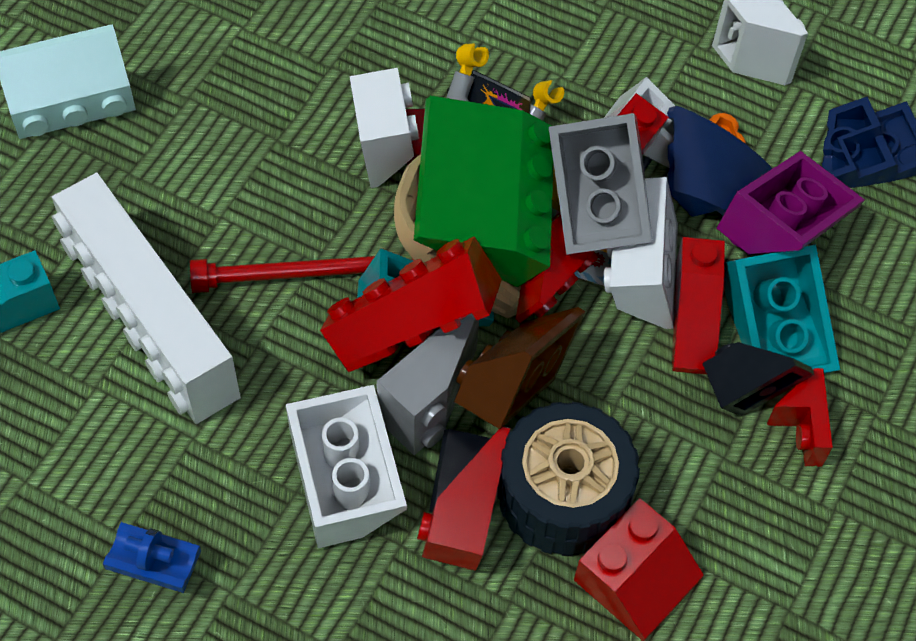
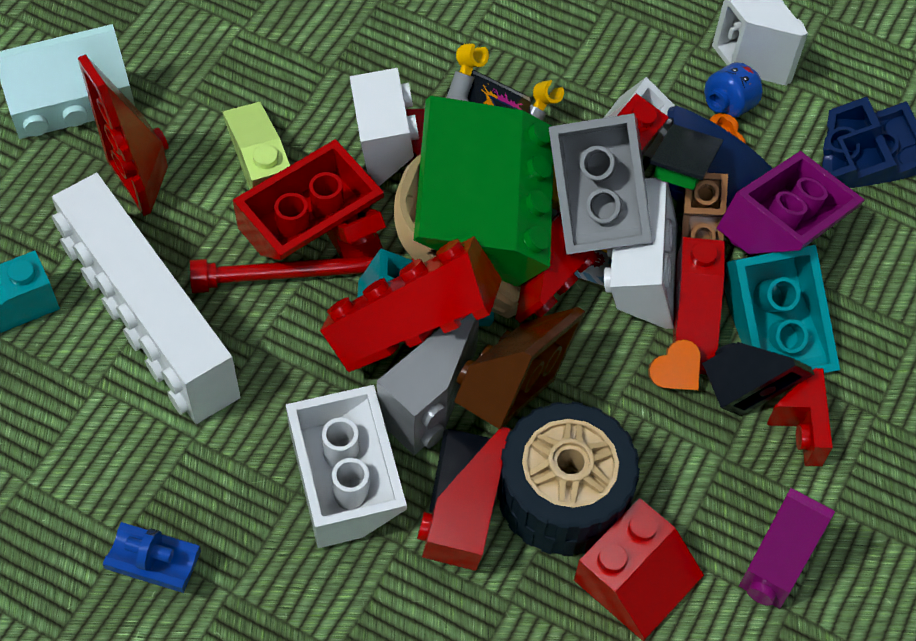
(127, 138): none -> red wedge
(255, 143): none -> yellowish green slope
(304, 201): none -> red slope
(358, 234): none -> red slope
(678, 367): none -> orange tile
(684, 156): none -> black piece
(705, 207): none -> medium nougat slope
(733, 90): none -> blue head
(786, 549): none -> magenta slope

